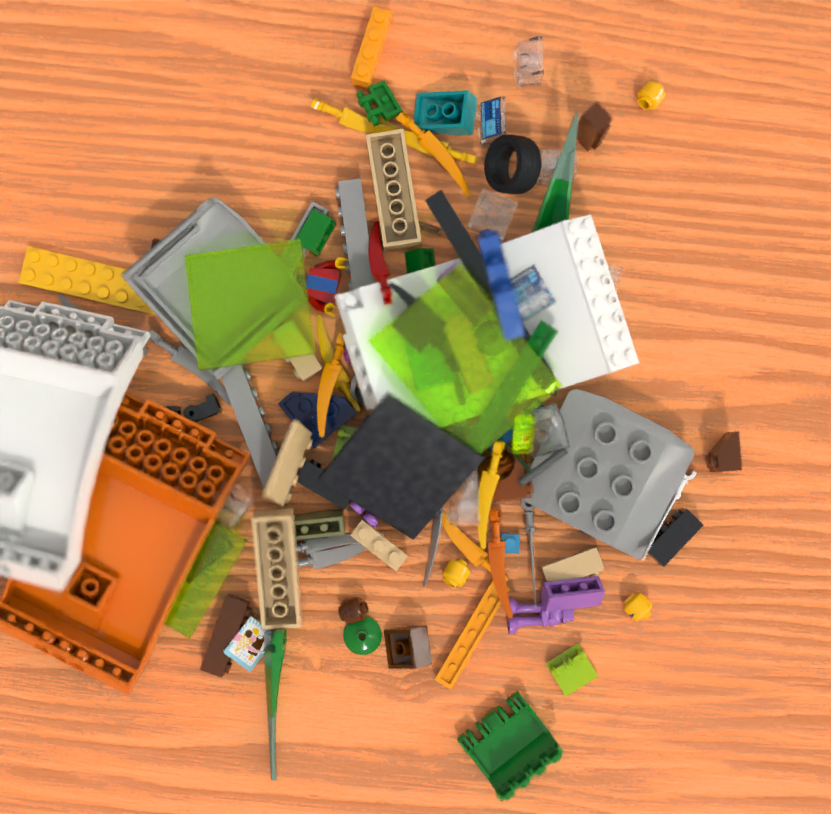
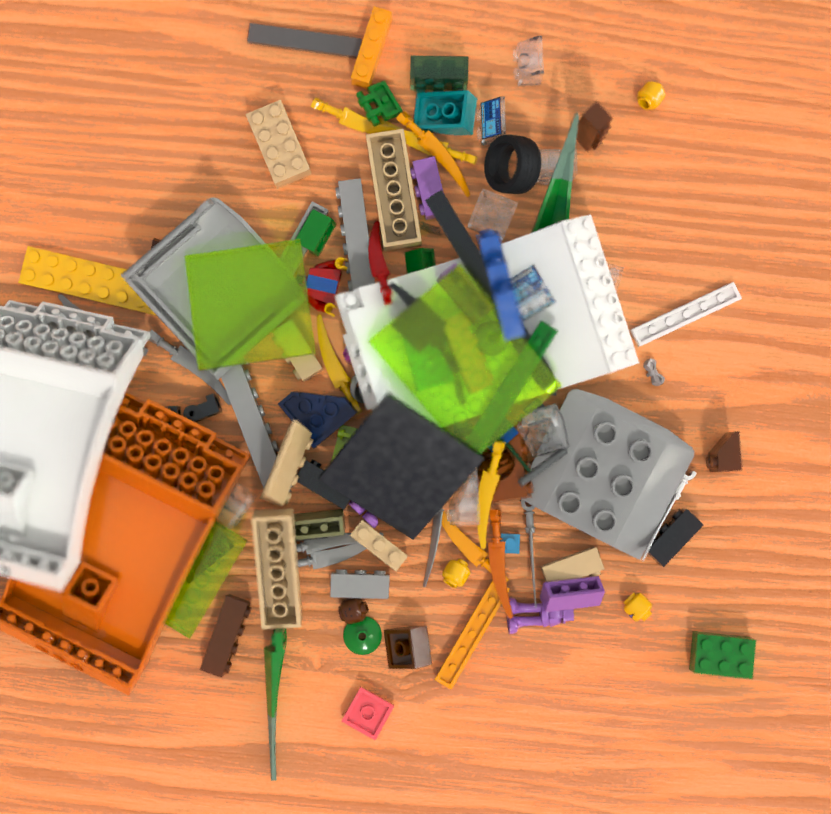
(249, 644): sticker -> none
(278, 144): none -> tan brick
(304, 40): none -> dark grey tile
(327, 383): light orange sword -> none
(360, 584): none -> light grey brick
(368, 713): none -> coral plate
(428, 182): none -> medium lavender brick
(438, 73): none -> clear green brick
(512, 748): green hinge -> none
(523, 434): clear neon green tile -> none
(571, 669): lime hinge -> none
(656, 378): none -> light grey piece
(685, 314): none -> white tile
(722, 655): none -> green brick

